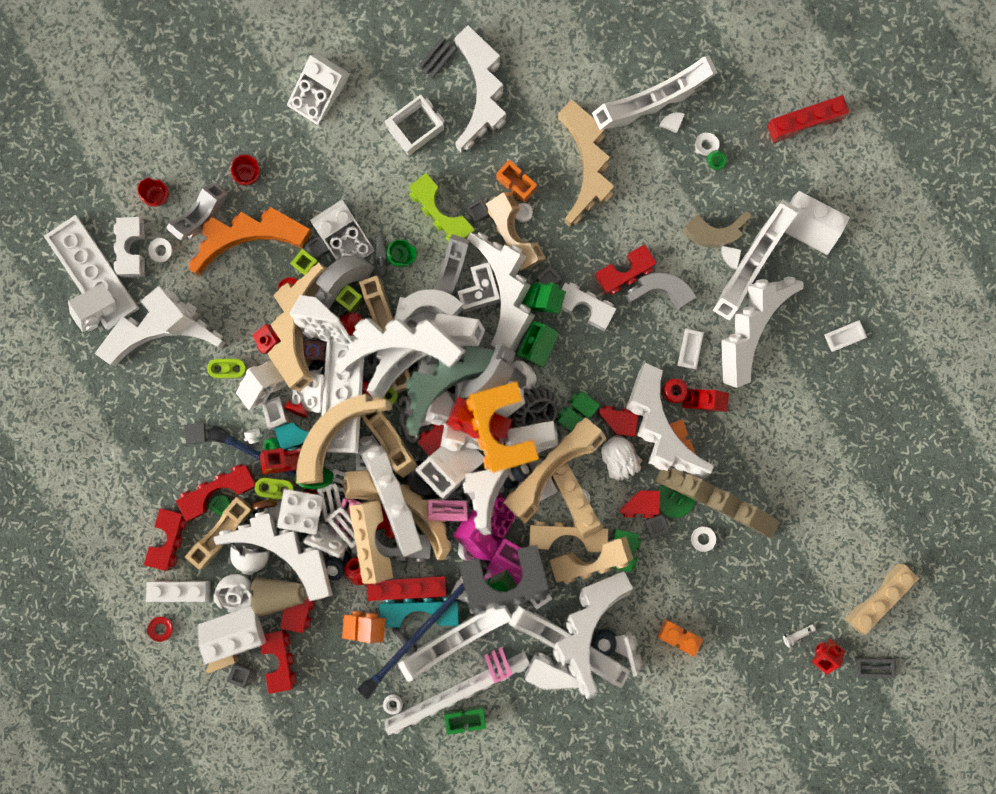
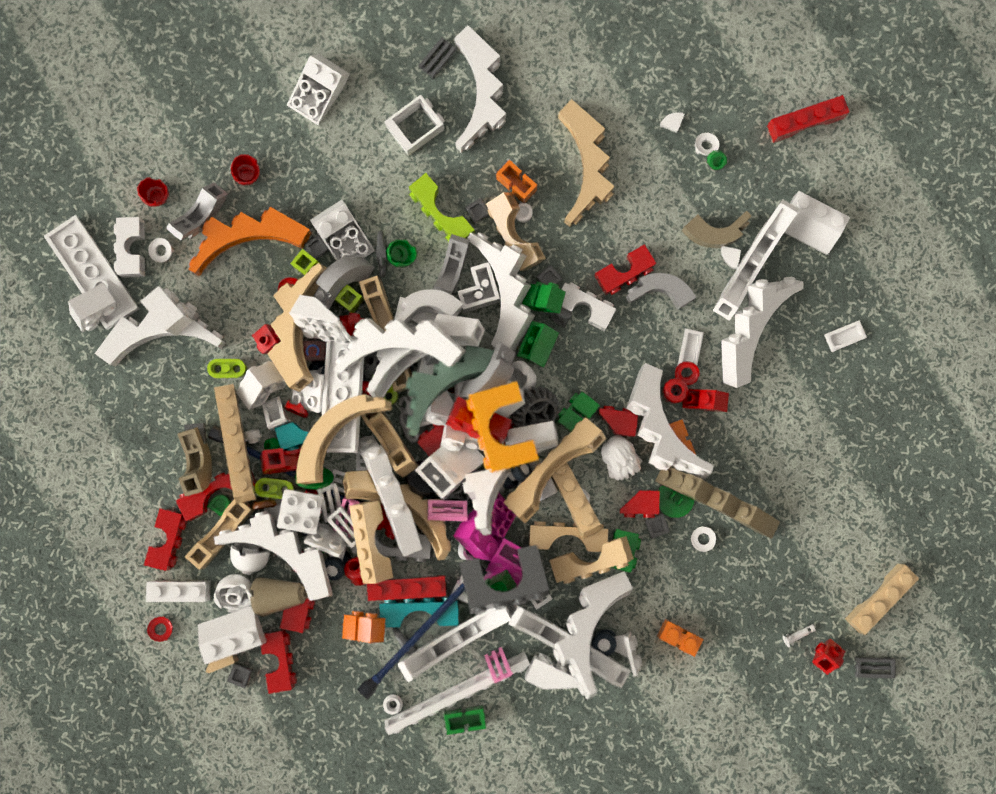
(198, 461): none -> dark tan arch
(235, 444): none -> tan brick
(562, 318): none -> dark grey tile
(653, 99): white arch -> none
(693, 377): none -> red piece

